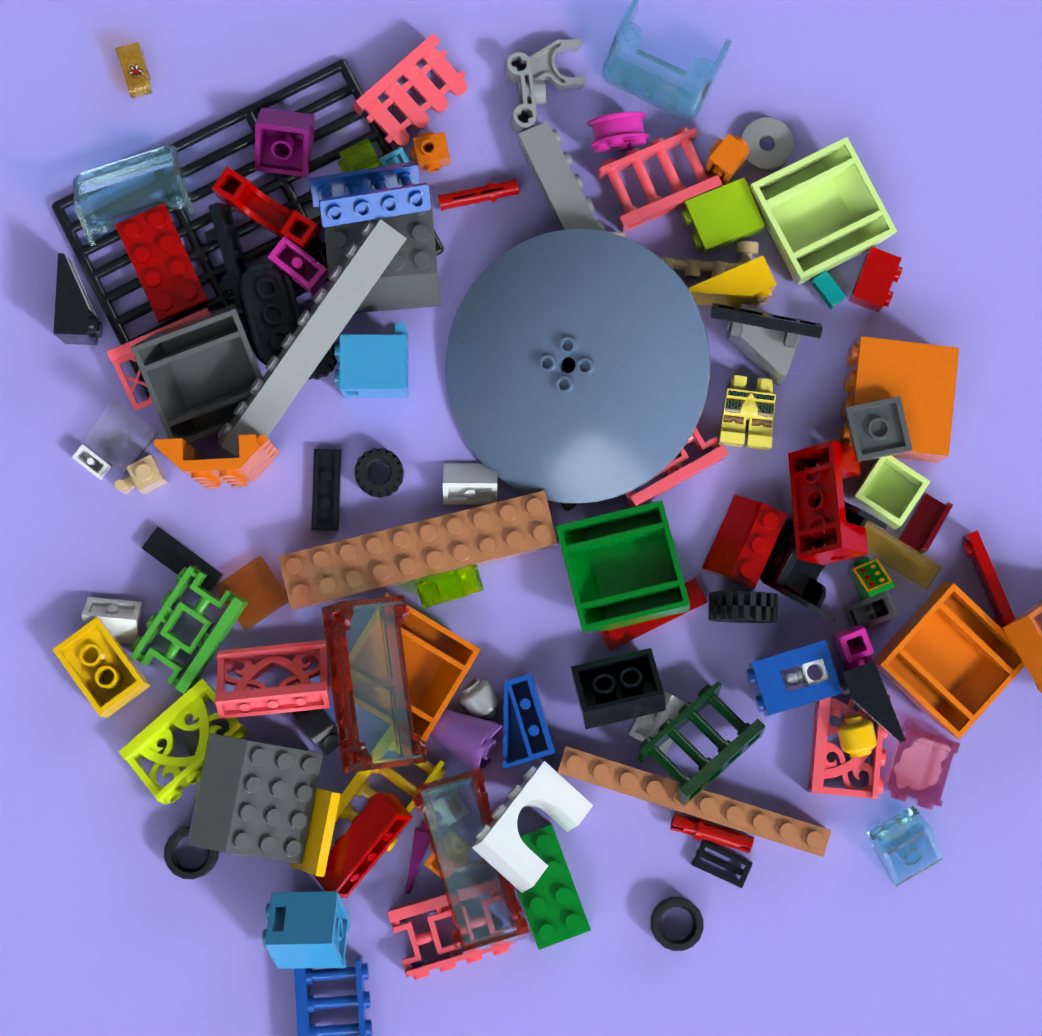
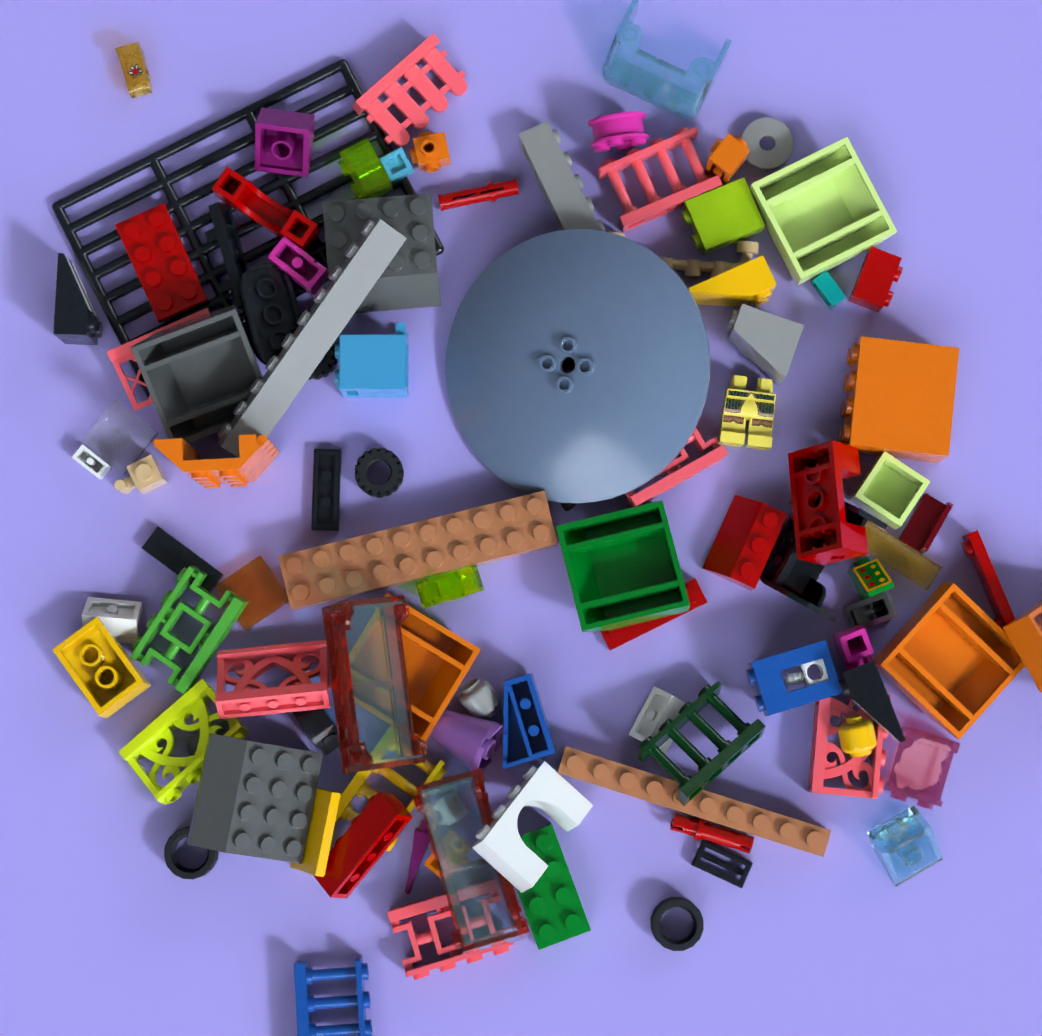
(129, 187): clear light blue windscreen -> none
(306, 930): dark azure container -> none
(369, 194): blue fence -> none
(469, 484): white panel -> none
(532, 77): light grey piece -> none
(618, 688): black brick -> none
(743, 607): black tyre -> none
(790, 326): black hinge -> none
(878, 429): dark grey plate -> none

